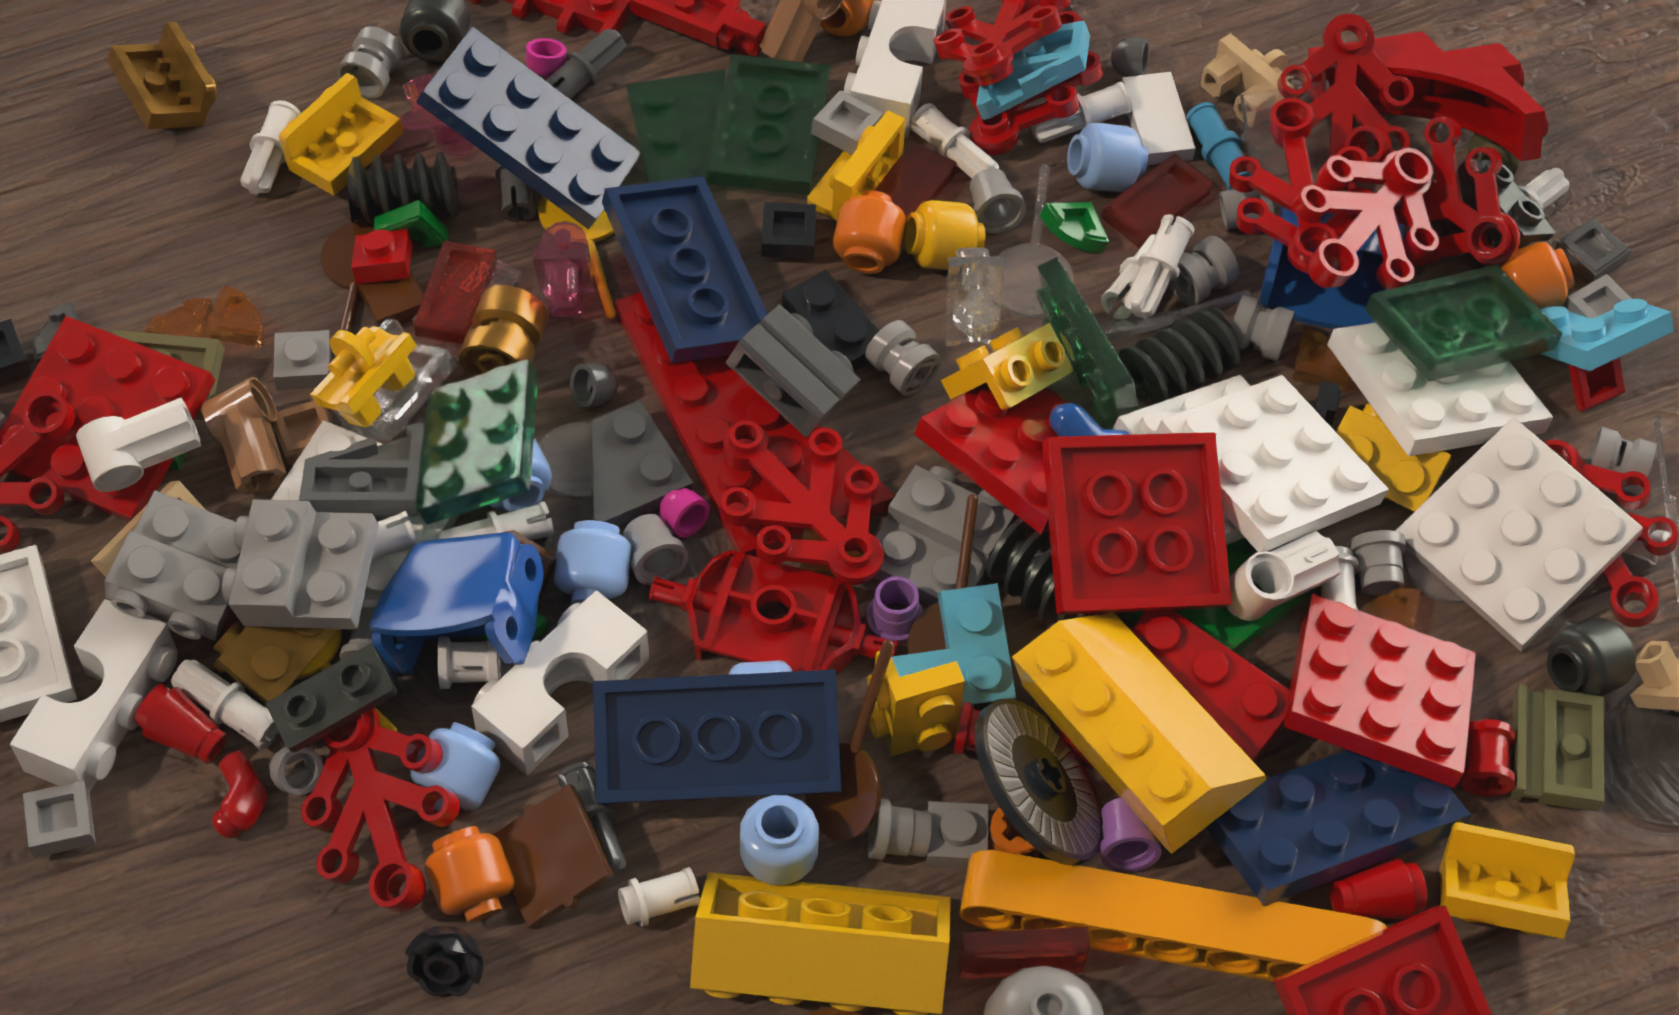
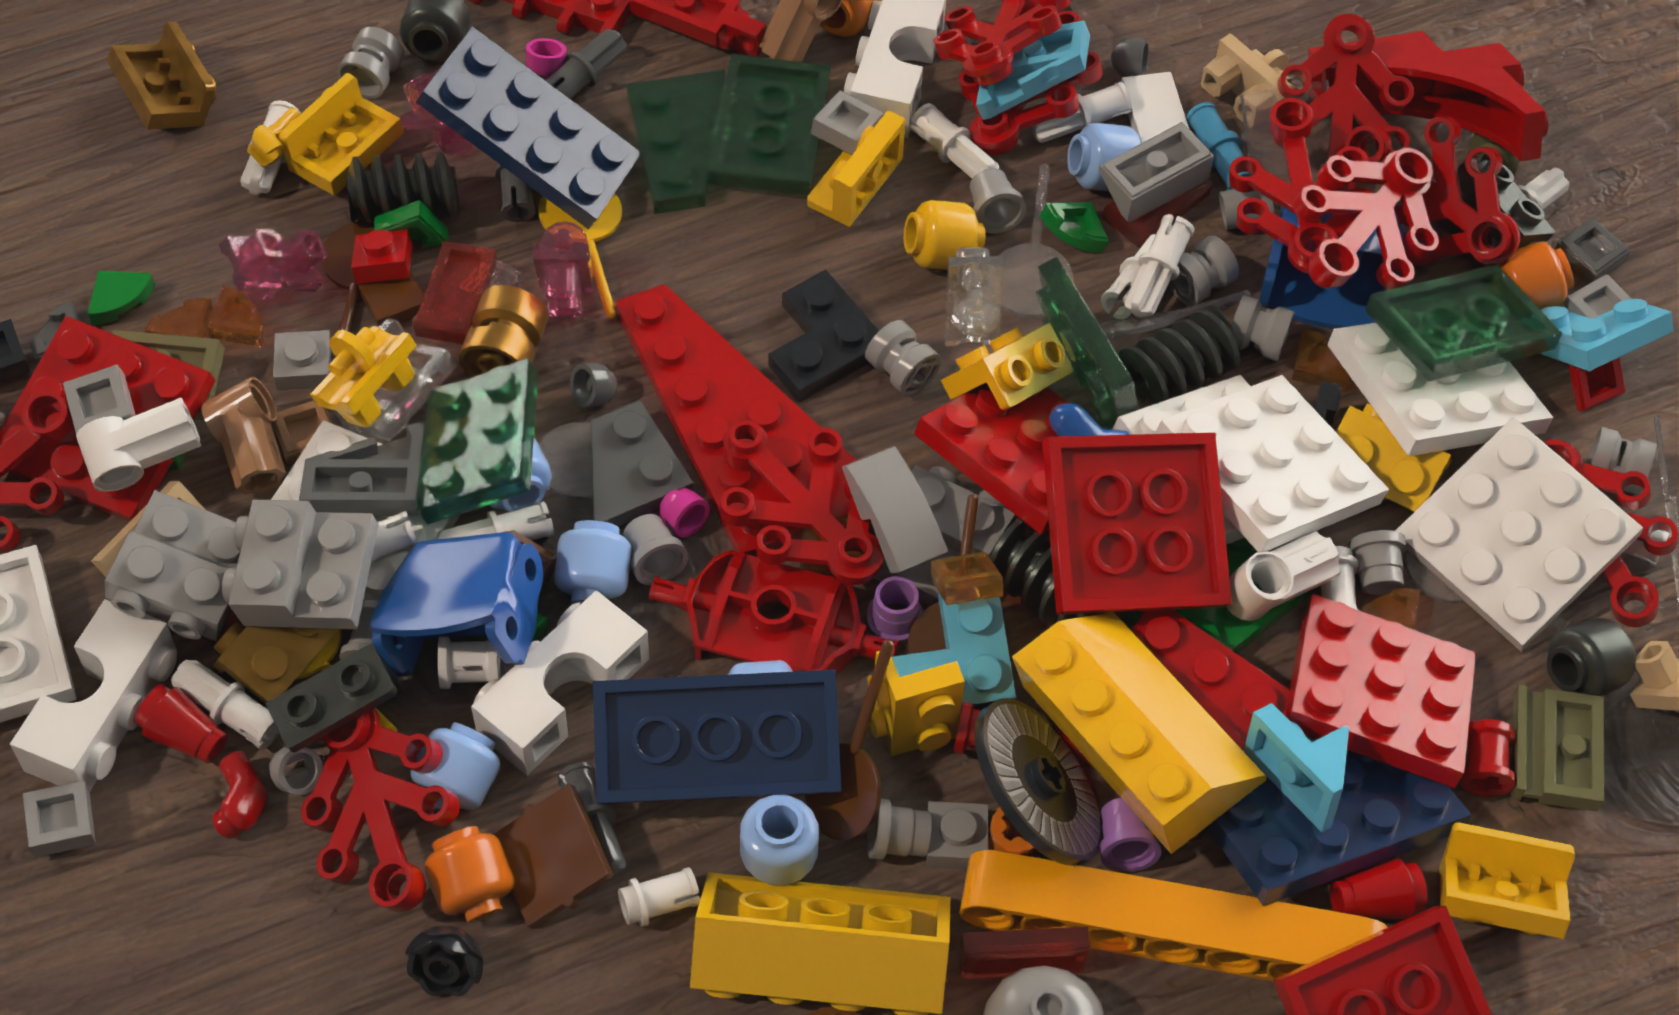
(99, 396): none -> light grey plate
(118, 293): none -> green tile
(266, 144): none -> yellow hand
(274, 263): none -> clear pink hips
(685, 266): dark blue plate -> none
(788, 230): black plate -> none
(793, 369): dark grey brick -> none
(869, 232): orange head -> none
(897, 508): none -> light grey slope
(917, 177): clear red tile -> none
(966, 578): none -> clear orange tile
(1156, 171): none -> light grey slope
(1302, 769): none -> medium azure slope

